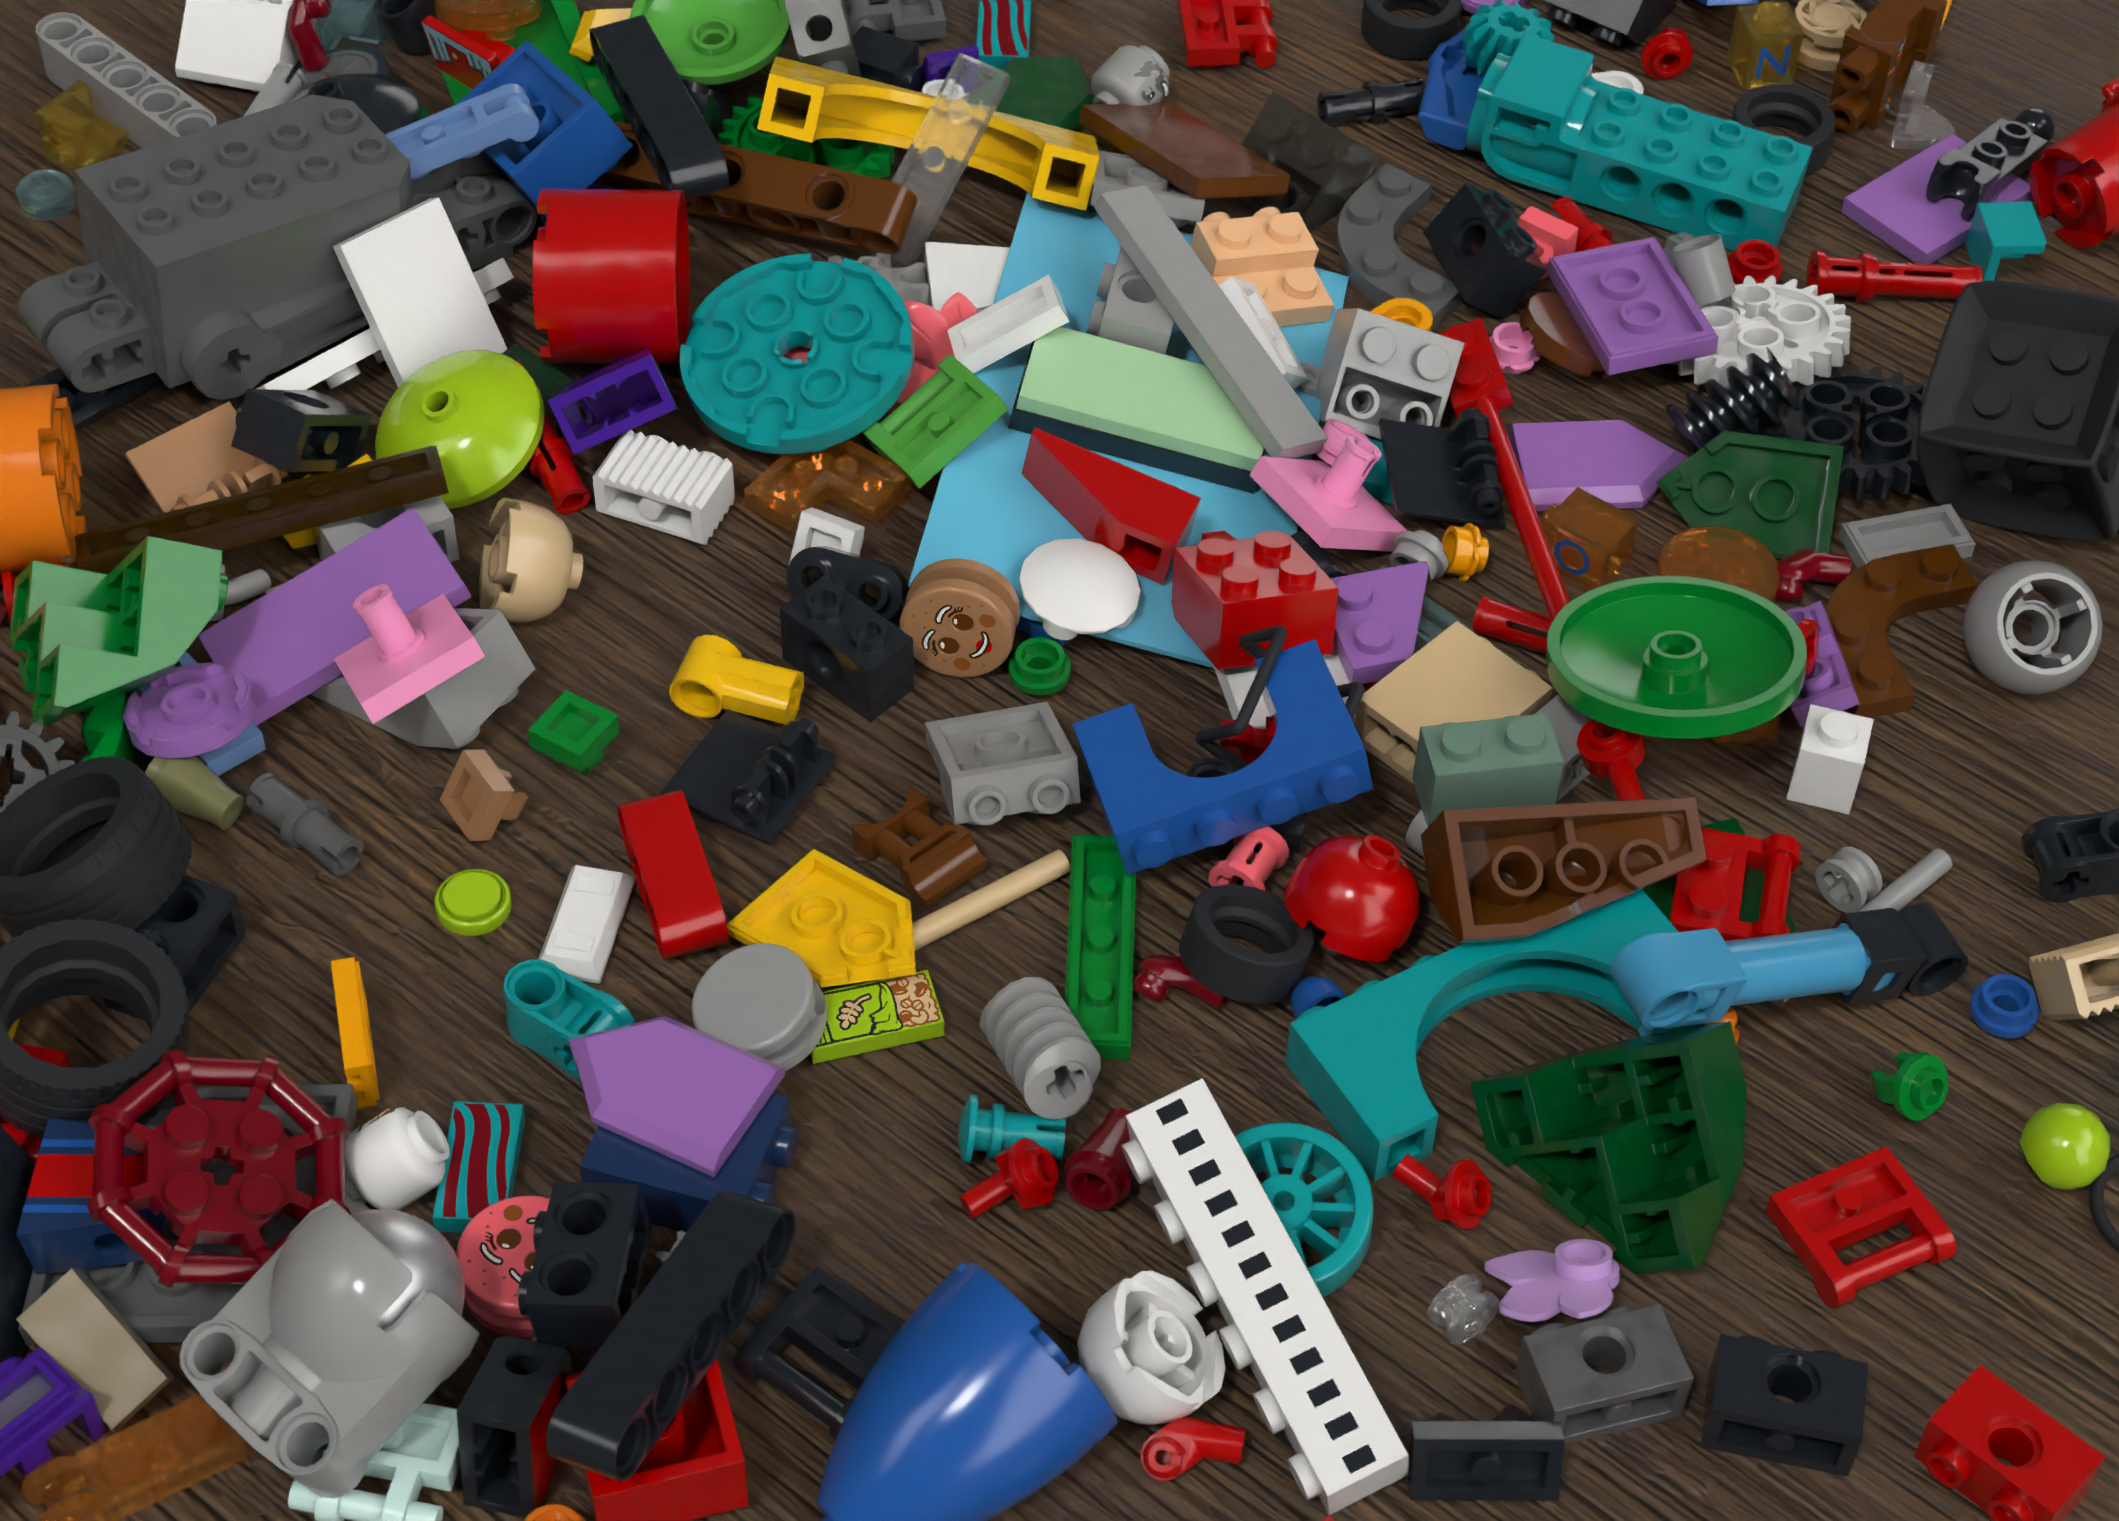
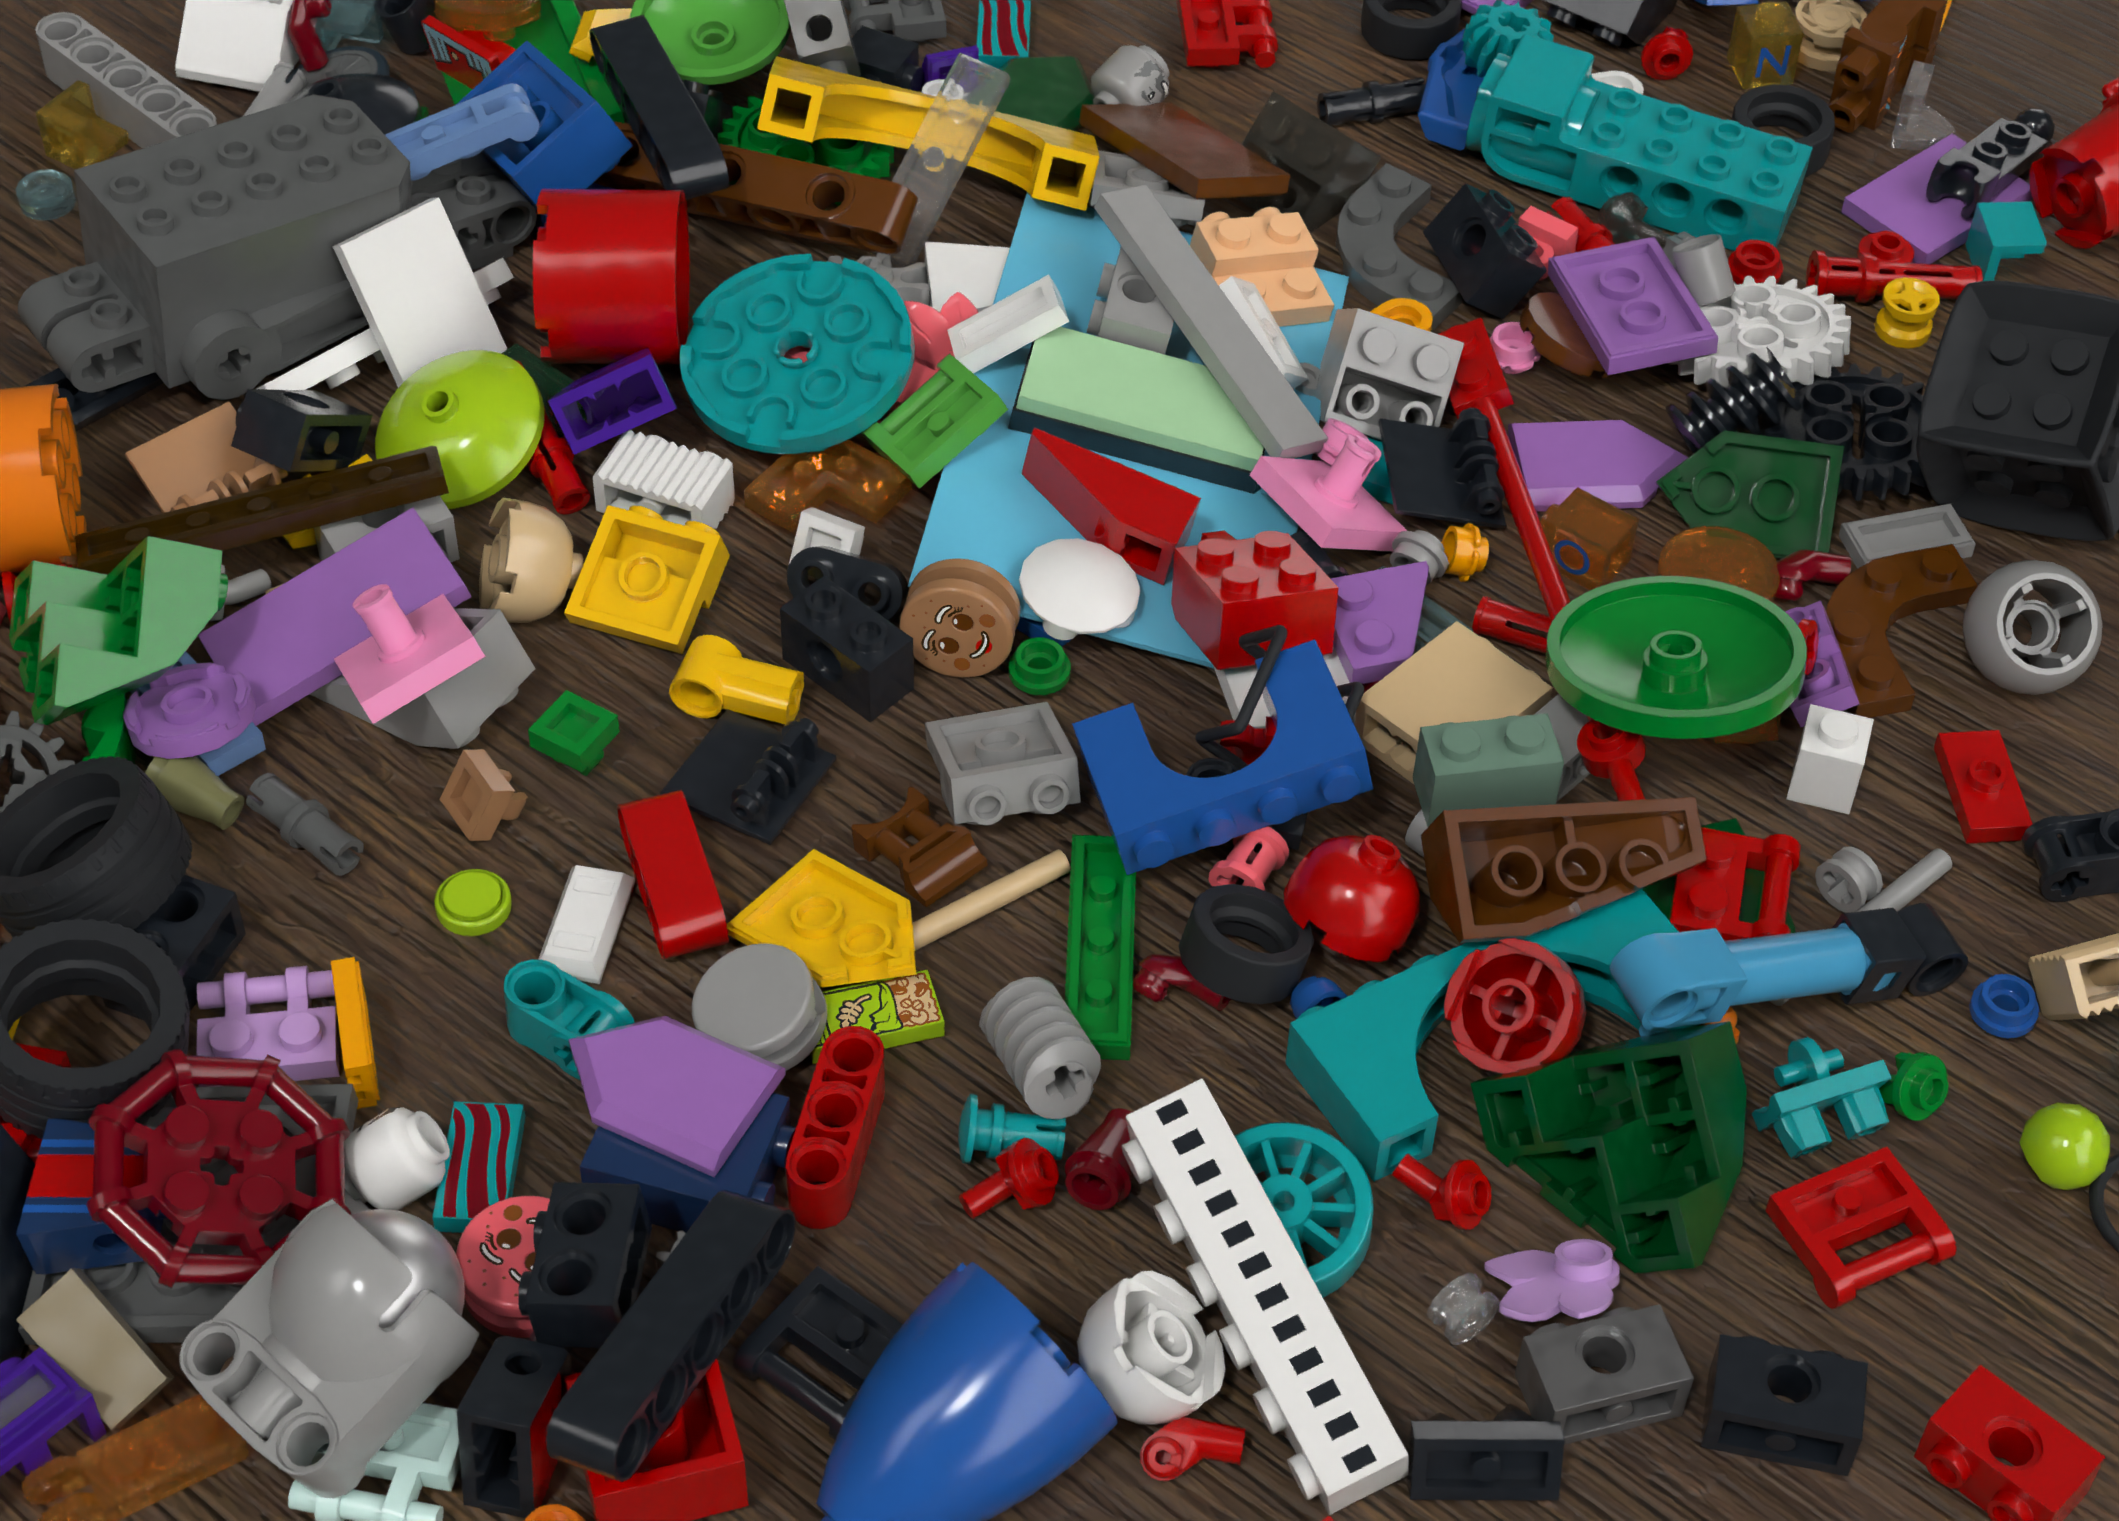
(300, 1037): none -> lavender plate
(647, 577): none -> yellow plate
(835, 1153): none -> red beam
(1514, 1007): none -> red cylinder
(1624, 219): none -> clear smoke plate
(1797, 1110): none -> teal hips
(1887, 247): none -> red plate
(1907, 312): none -> yellow wheel
(1982, 786): none -> red plate

